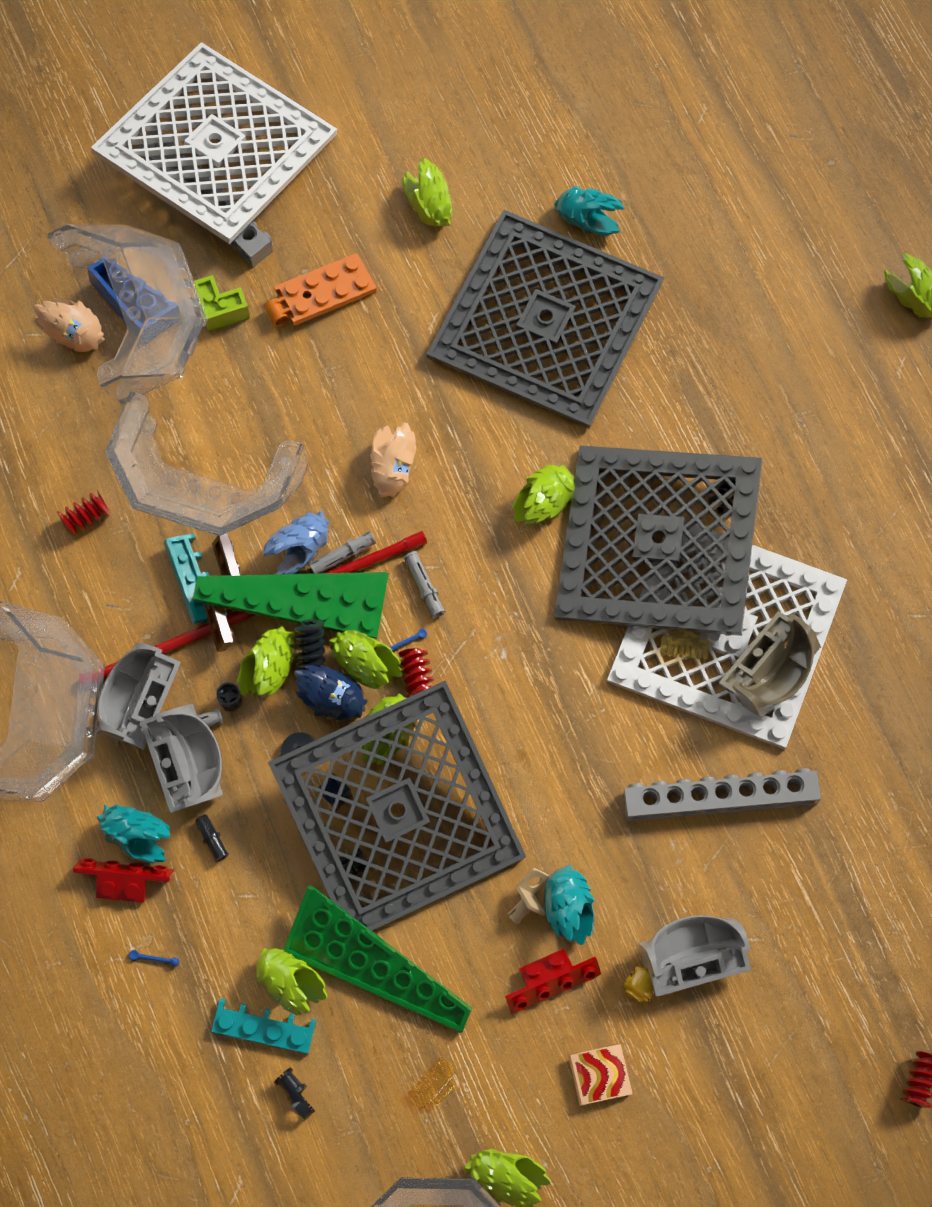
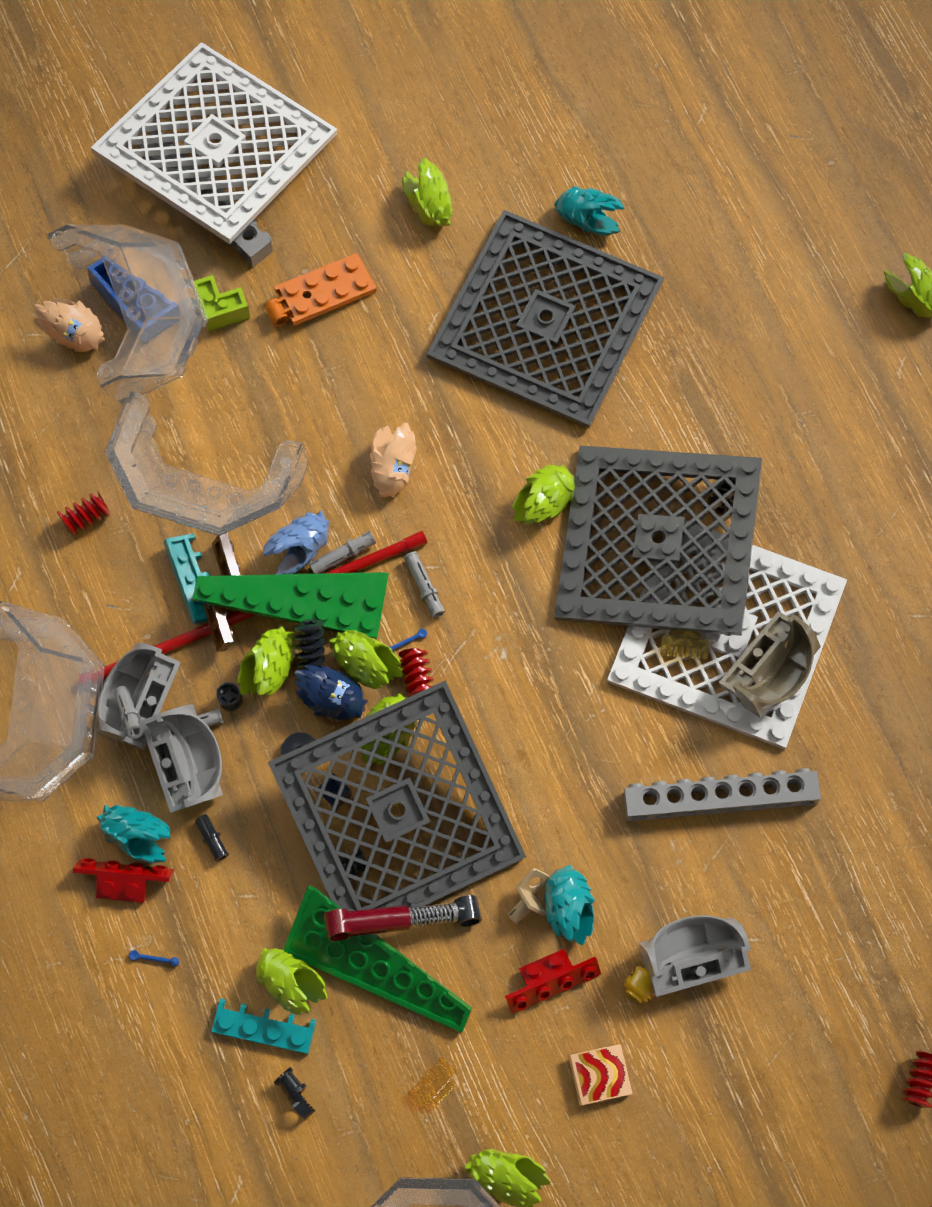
(129, 716): none -> light grey pin
(343, 923): none -> piece

